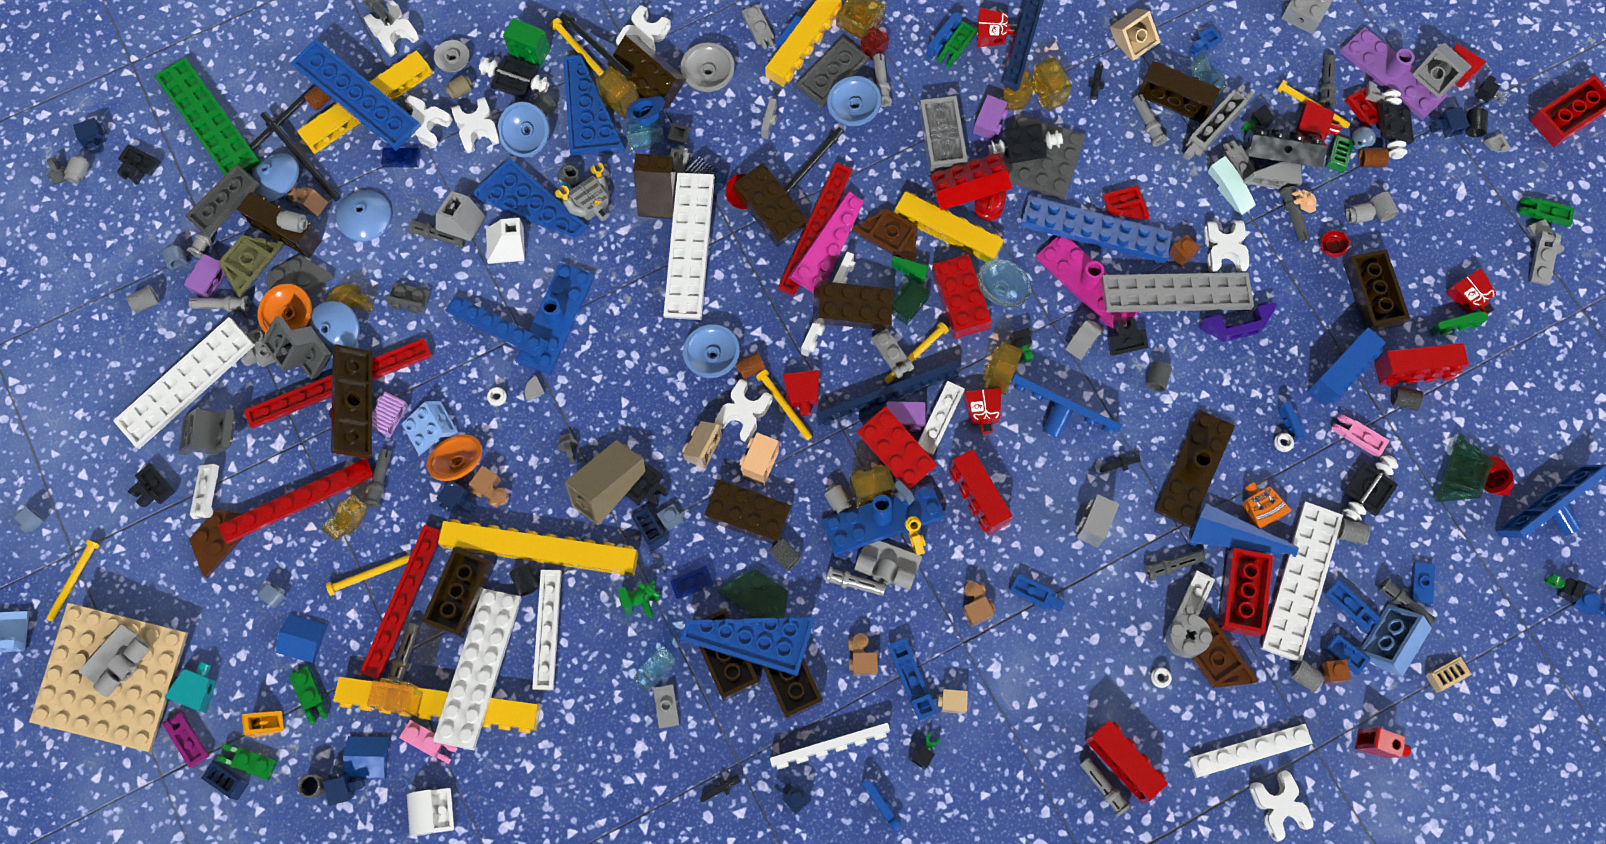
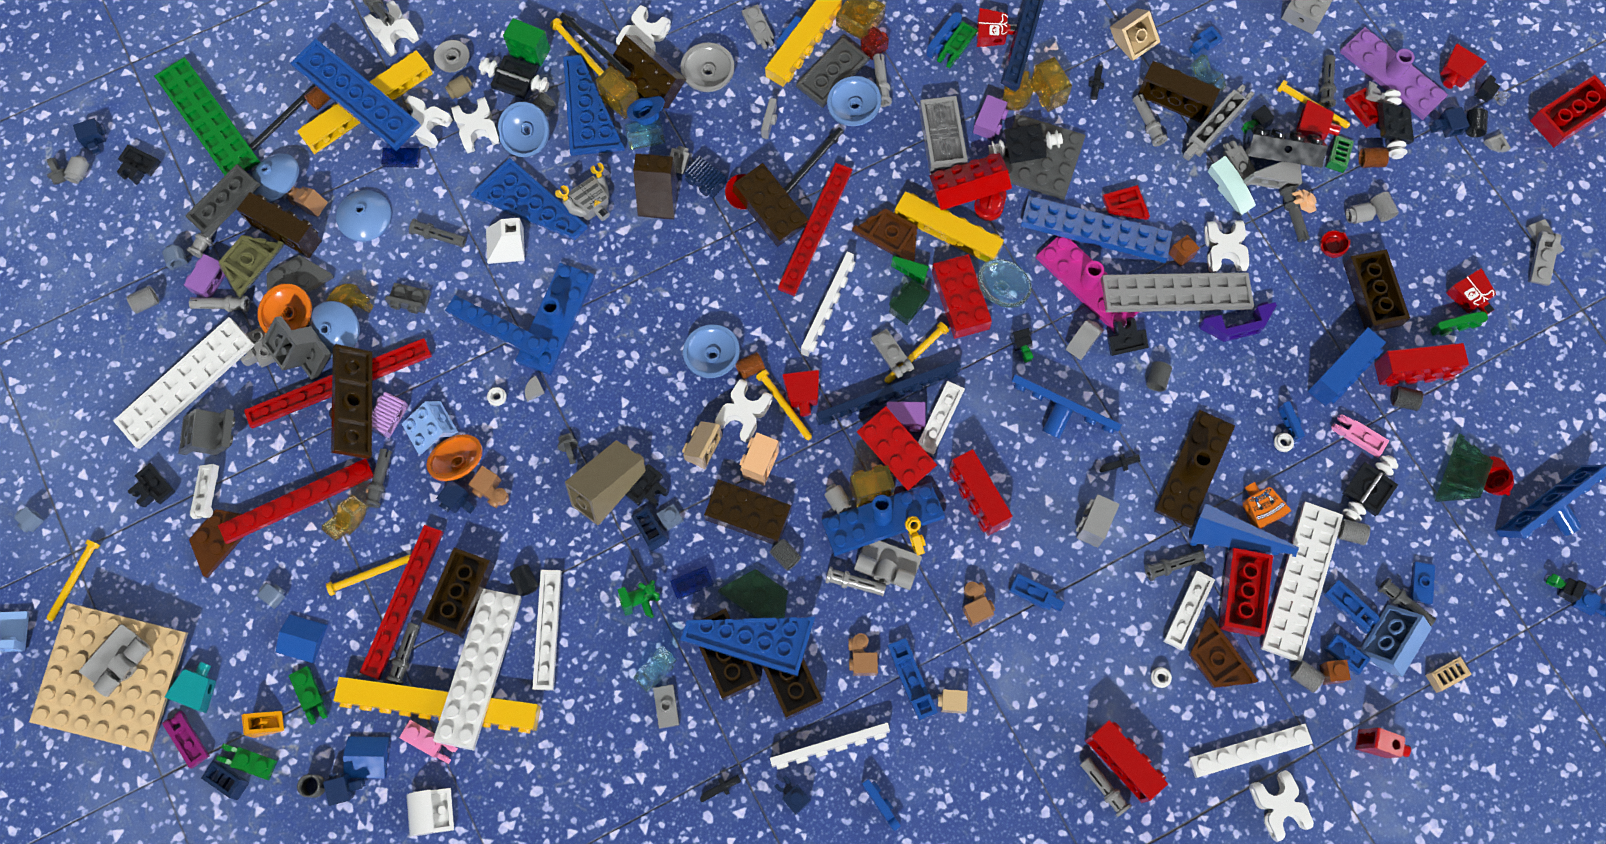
(272, 123): black bar -> none
(292, 221): light grey brick -> none
(395, 698): clear yellow brick -> none
(459, 216): light grey slope -> none
(539, 548): yellow brick -> none
(568, 176): dark grey piece -> none
(678, 134): dark grey plate -> none
(689, 246): white plate -> none
(826, 248): dark pink wing -> none
(852, 305): dark brown brick -> none
(903, 492): sand blue plate -> none
(924, 755): black piece -> none
(983, 408): red torso -> none
(1002, 367): clear yellow brick -> none
(1199, 633): light grey brick -> none
(1363, 137): sand blue piece -> none
(1441, 70): light grey slope -> none
(1547, 210): green hinge -> none

